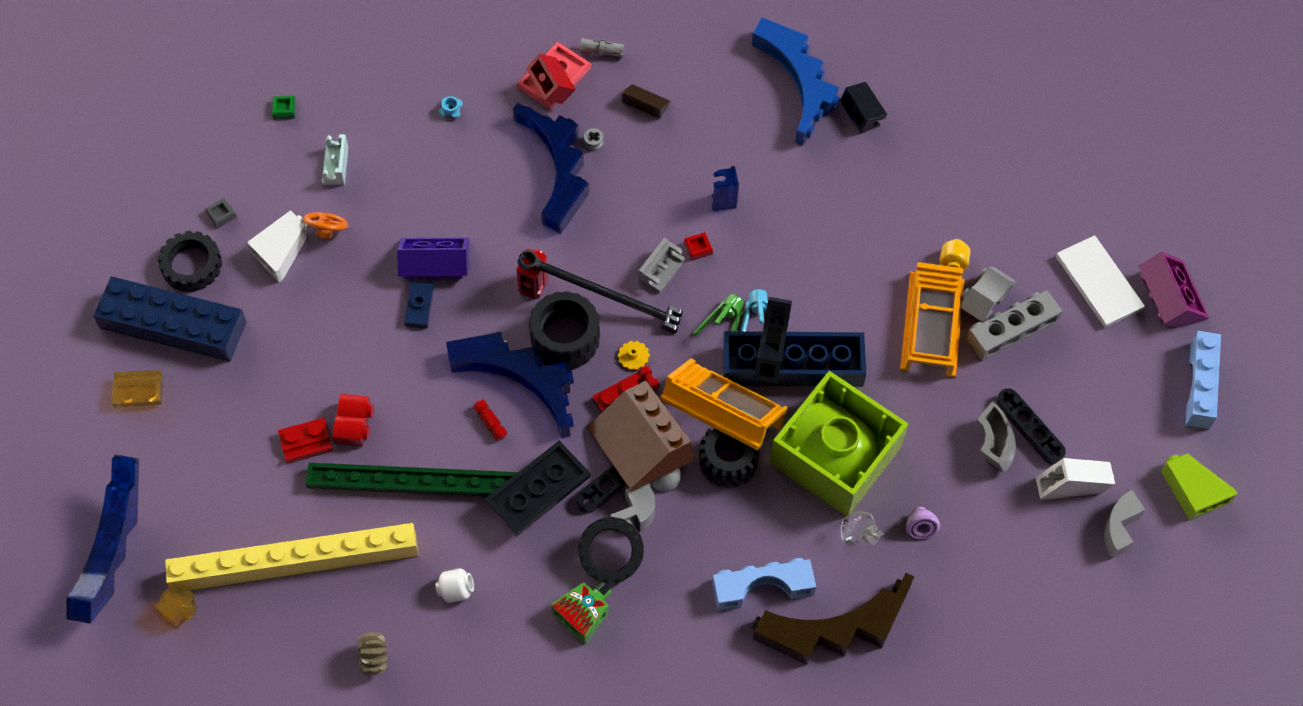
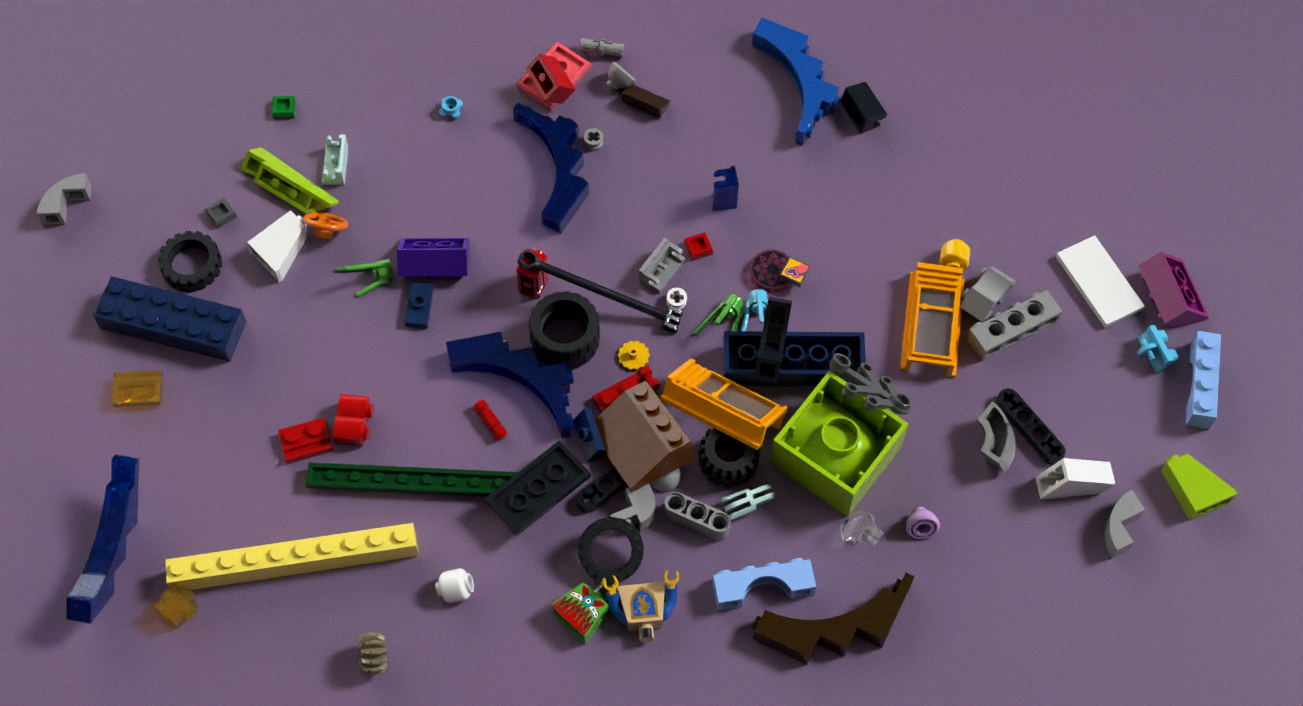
(53, 204): none -> light grey brick
(286, 182): none -> lime wedge
(380, 270): none -> bright green plant
(588, 434): none -> dark blue plate
(619, 77): none -> light grey brick
(643, 605): none -> torso
(682, 295): none -> white bush
(691, 506): none -> light grey beam
(748, 500): none -> light aqua arm
(766, 270): none -> clear pink tile
(794, 272): none -> tile
(897, 402): none -> dark grey plant
(1154, 348): none -> medium azure hips

